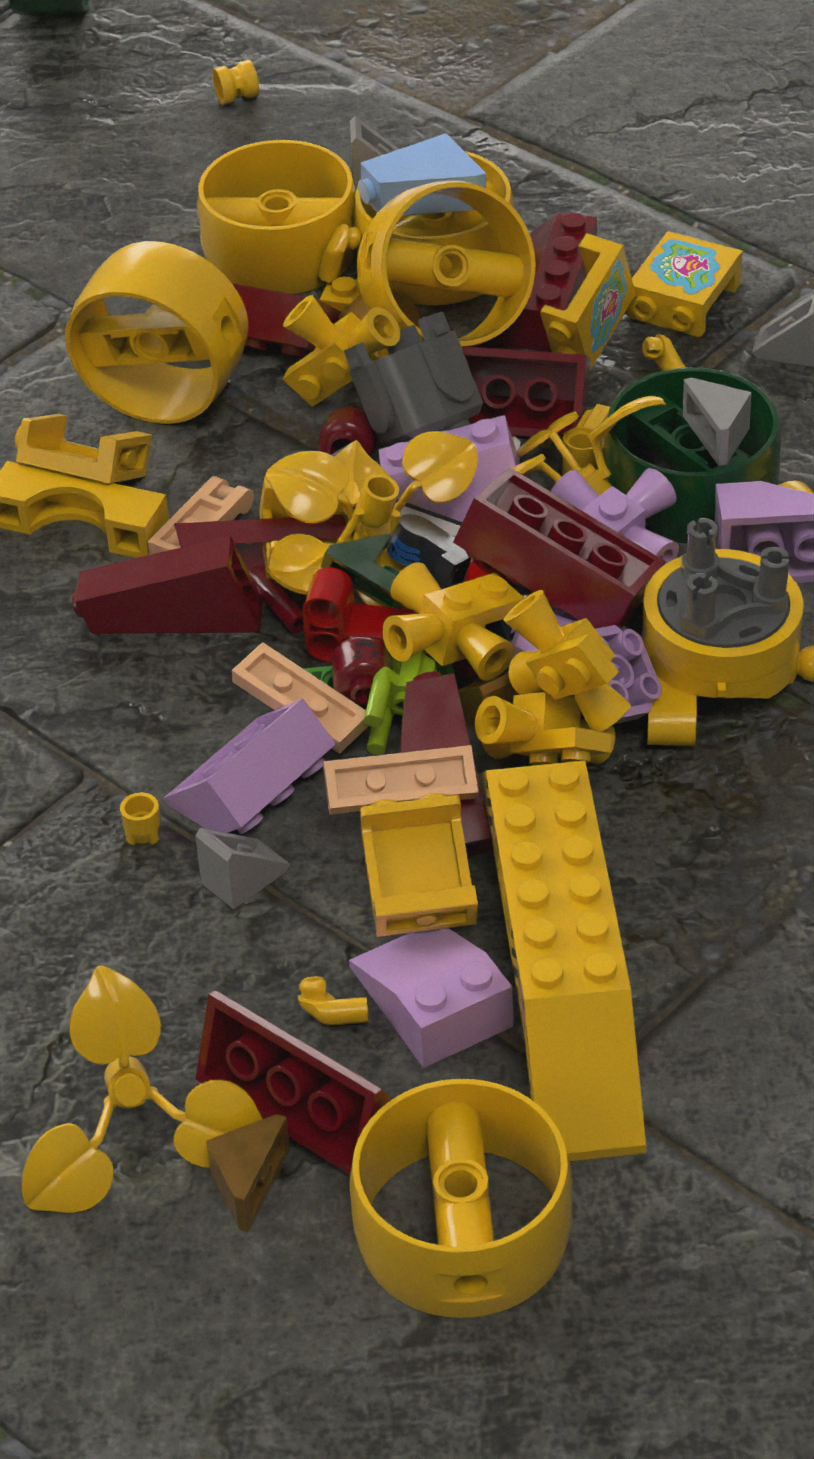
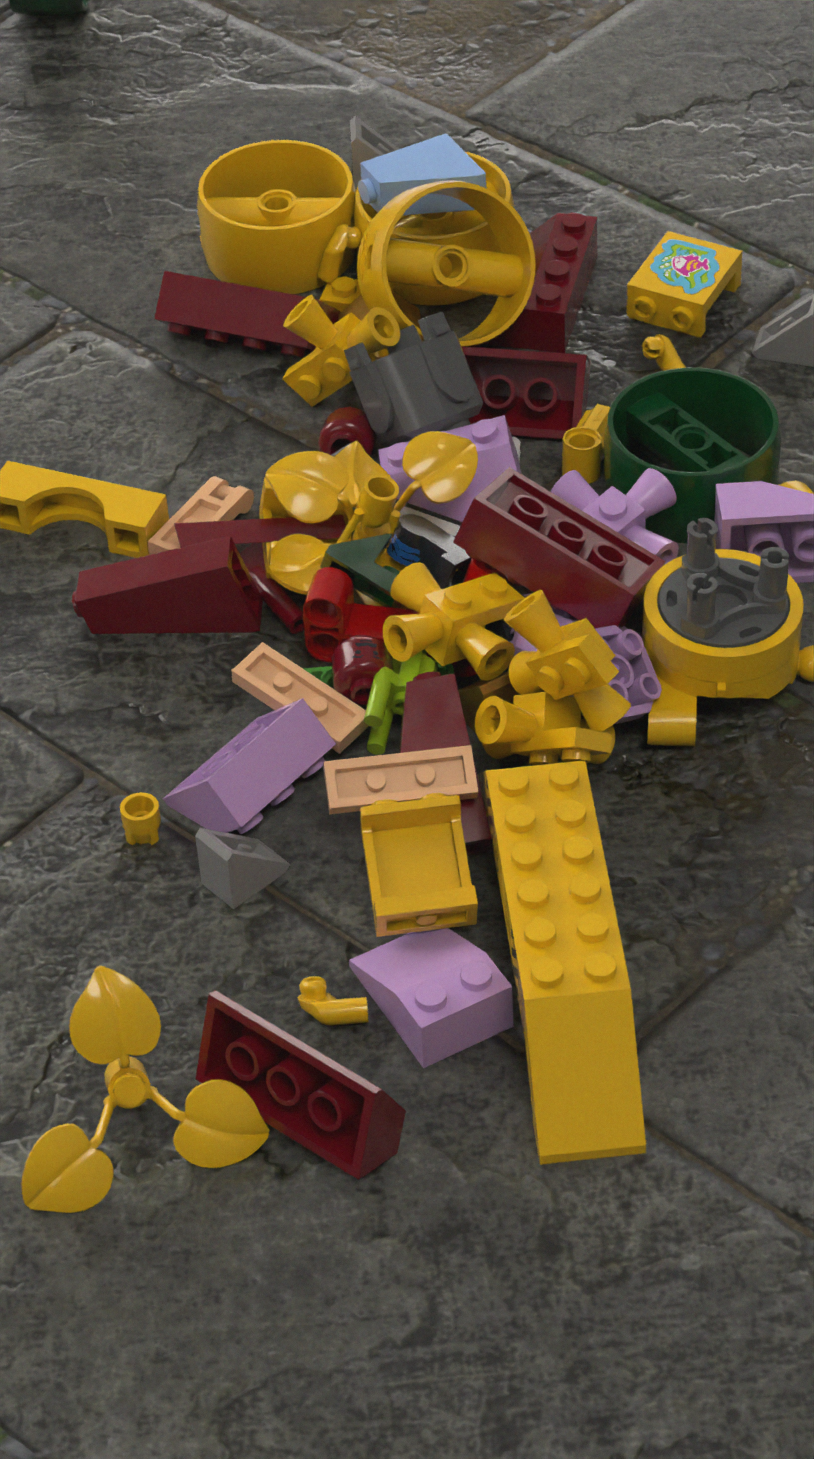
(117, 459): yellow panel -> none
(192, 319): yellow cylinder -> none
(235, 82): yellow wheel -> none
(247, 1164): pearl gold slope -> none
(454, 1128): yellow cylinder -> none
(595, 478): yellow plant -> none
(597, 304): yellow panel -> none
(717, 416): light grey slope -> none

